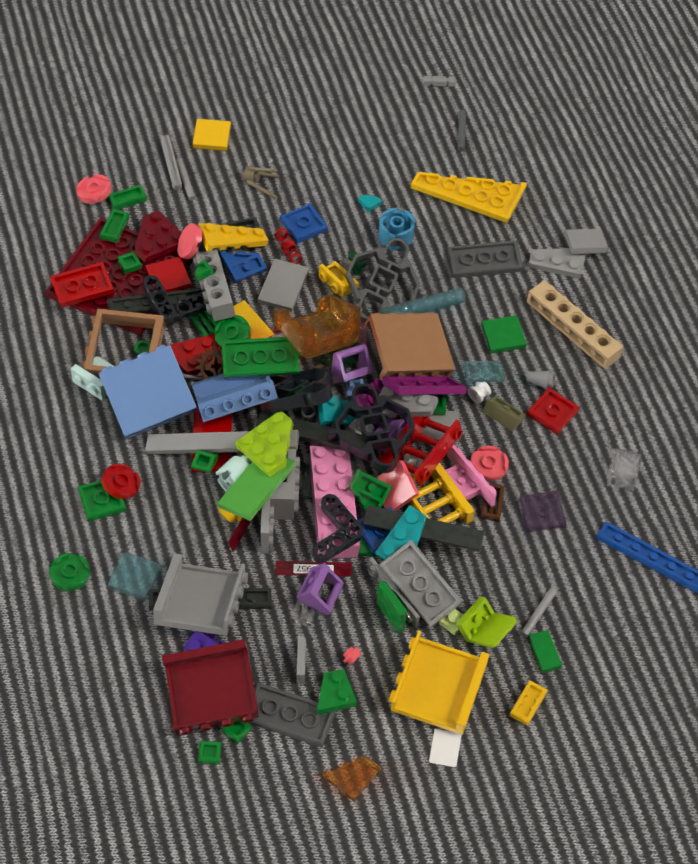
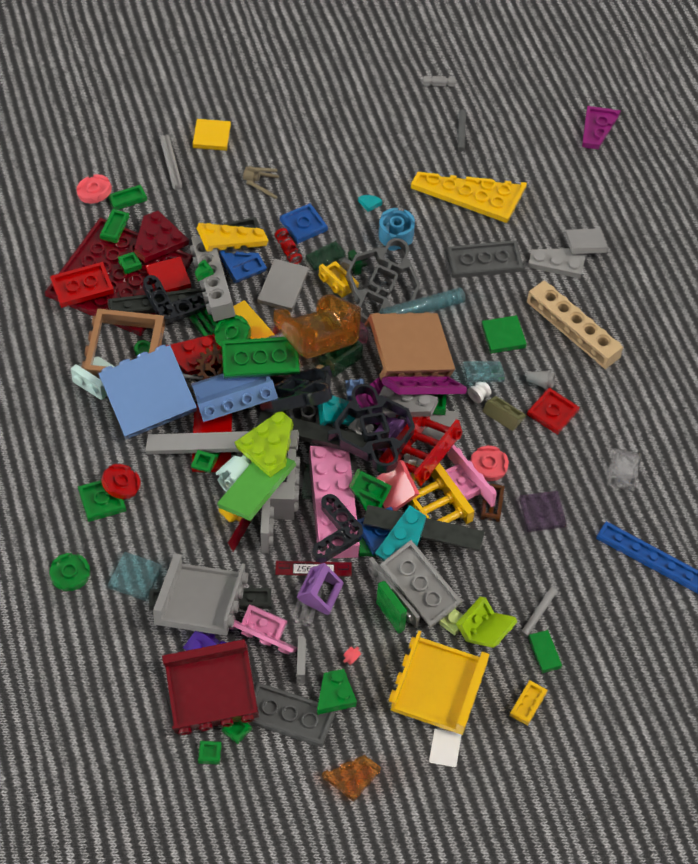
(185, 179): light grey bar -> none
(189, 240): coral tile -> none
(264, 626): none -> bright pink bracket
(325, 255): none -> clear green tile
(364, 364): medium lavender tile -> none
(598, 125): none -> magenta wing

